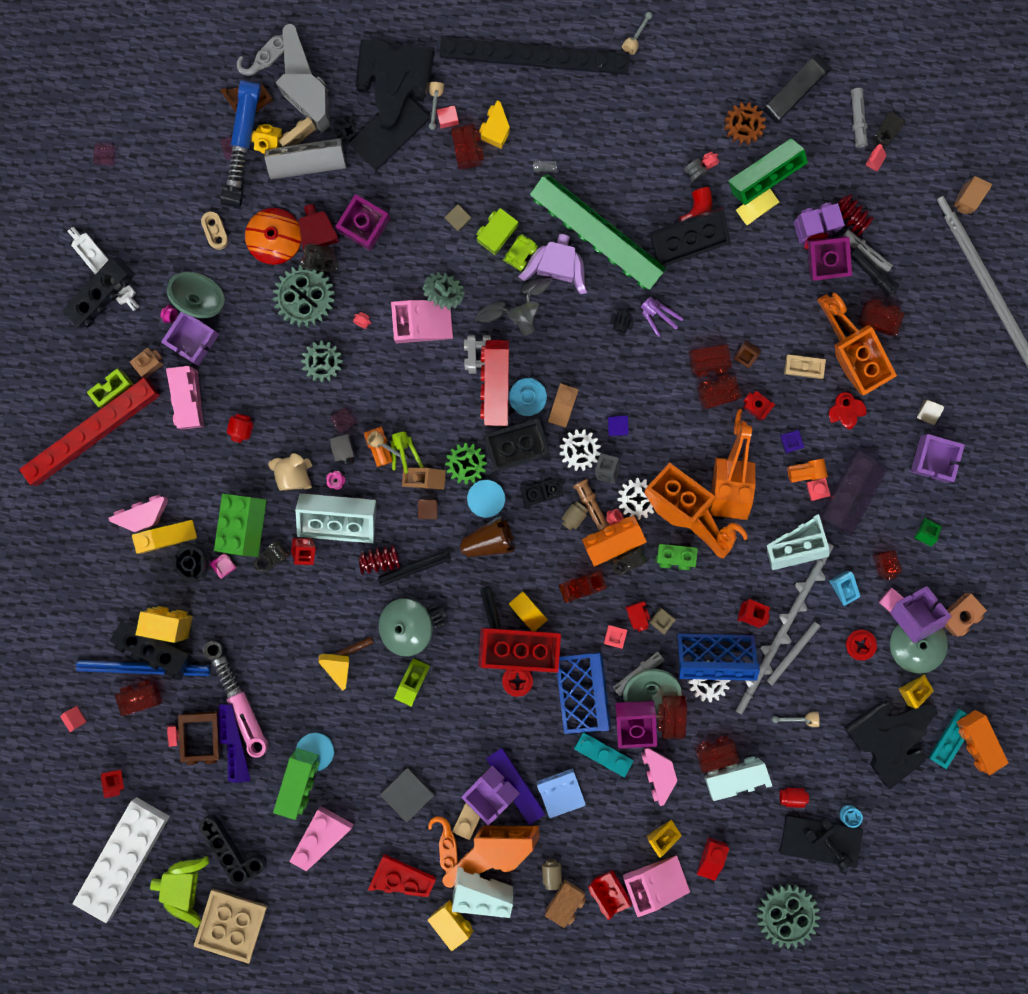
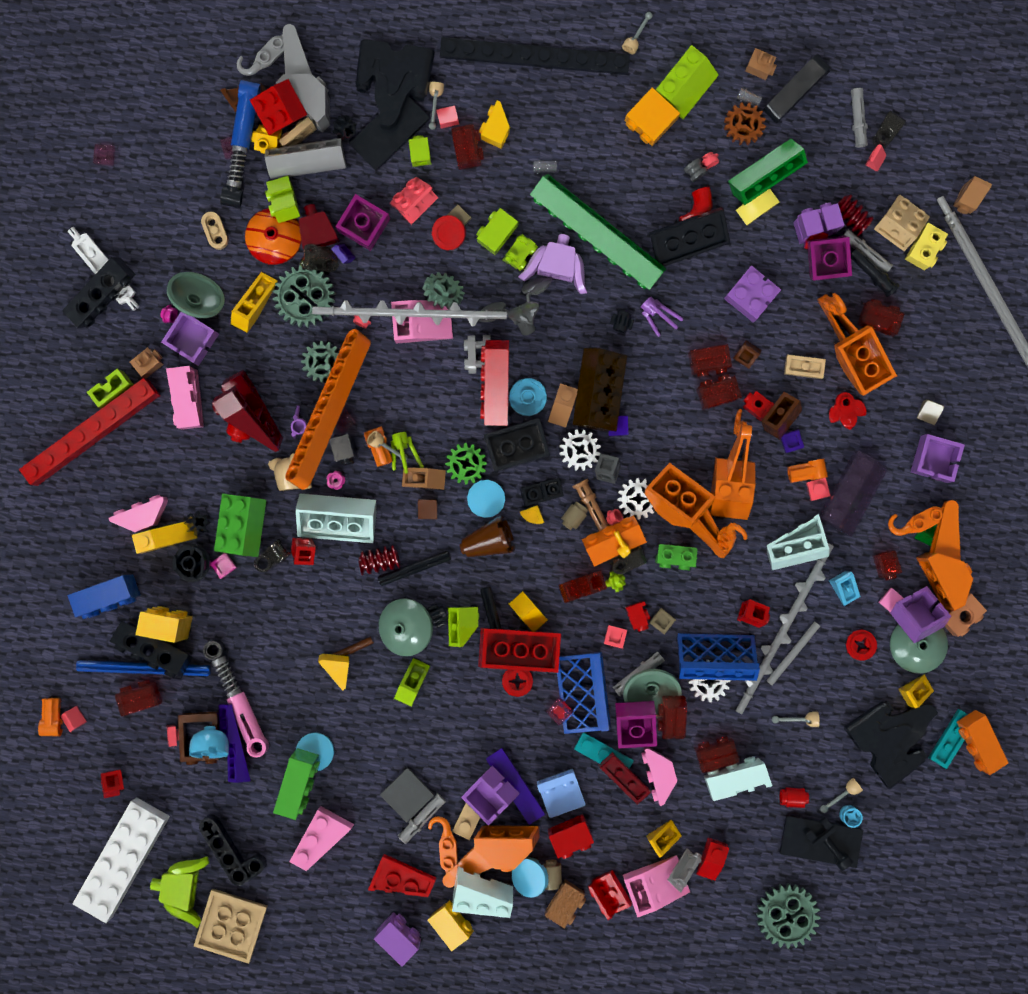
(50, 723): none -> orange piece
(104, 596): none -> blue brick
(201, 525): none -> black gear
(209, 743): none -> medium azure cylinder
(246, 411): none -> dark red wedge
(252, 302): none -> yellow slope
(278, 107): none -> red brick
(283, 199): none -> lime brick
(298, 425): none -> medium lavender plant
(328, 409): none -> orange beam
(343, 253): none -> dark purple tile
(398, 938): none -> medium lavender piece
(401, 314): none -> light grey plant
(414, 199): none -> coral bracket
(415, 825): none -> light grey pin
(419, 151): none -> lime brick
(448, 232): none -> red piece
(461, 624): none -> lime slope
(530, 877): none -> medium azure tile
(532, 515): none -> yellow tile
(559, 711): none -> clear pink tile
(570, 837): none -> red brick
(599, 389): none -> dark brown brick
(616, 581): none -> lime plant
(624, 549): none -> yellow hand
(624, 778): none -> dark red tile
(651, 117): none -> light orange brick
(684, 869): none -> light grey hinge
(687, 81): none -> lime slope
(749, 97): none -> clear pin
(752, 294): none -> medium lavender piece
(761, 64): none -> medium nougat brick
(782, 415): none -> reddish brown brick
(852, 788): none -> hinge
(902, 223): none -> tan bracket
(926, 247): none -> light yellow brick
(943, 564): none -> orange slope

